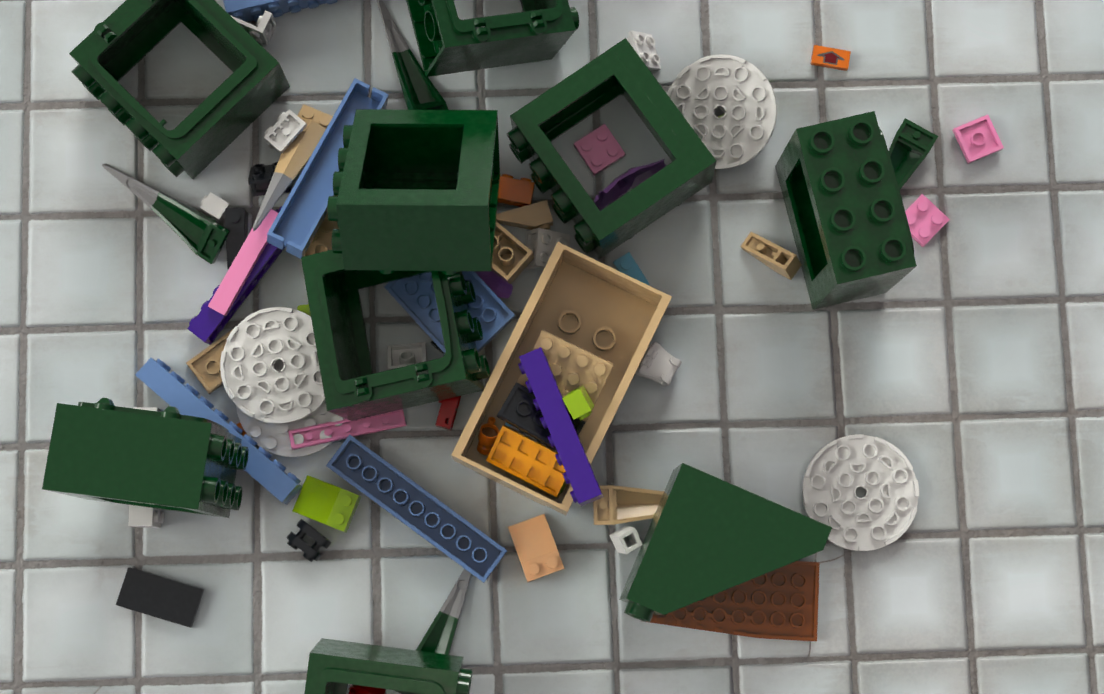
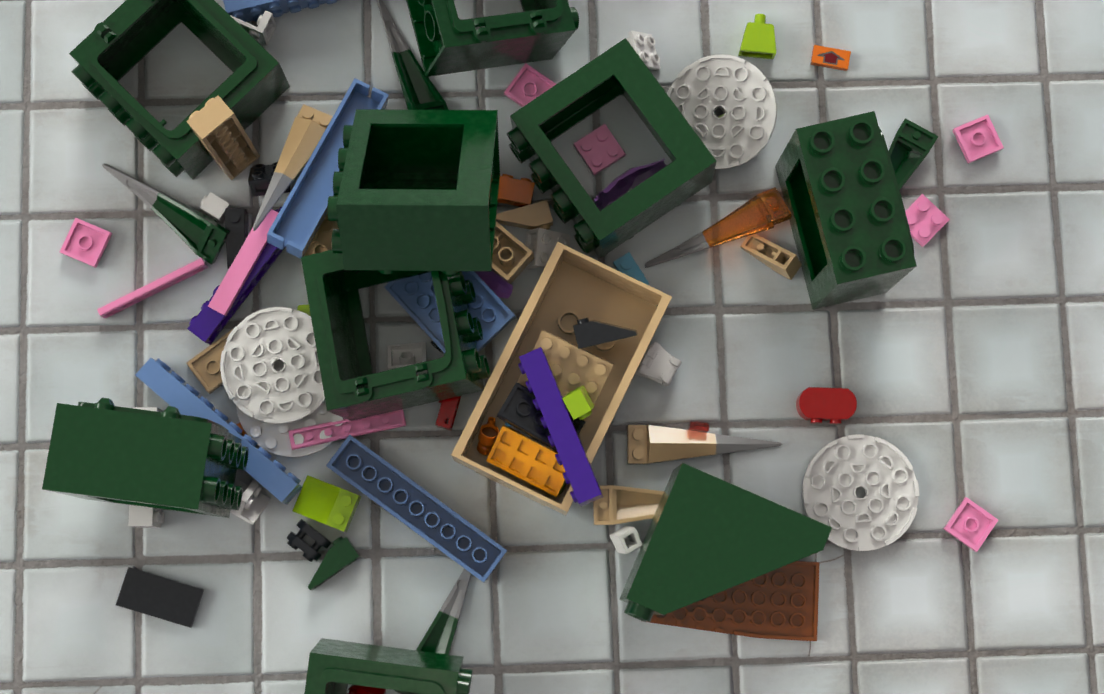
(85, 242): none -> bright pink plate
(152, 288): none -> bright pink tile
(223, 137): none -> tan brick
(252, 501): none -> white bracket
(284, 131): white bracket -> none
(336, 559): none -> dark green slope
(528, 86): none -> bright pink plate
(536, 548): light nougat slope -> none
(595, 332): none -> black slope
(659, 444): none -> tan plate
(698, 426): none -> clear red tile
(751, 218): none -> clear orange plate
(758, 39): none -> lime torso
(826, 404): none -> red brick
(970, 524): none -> bright pink plate

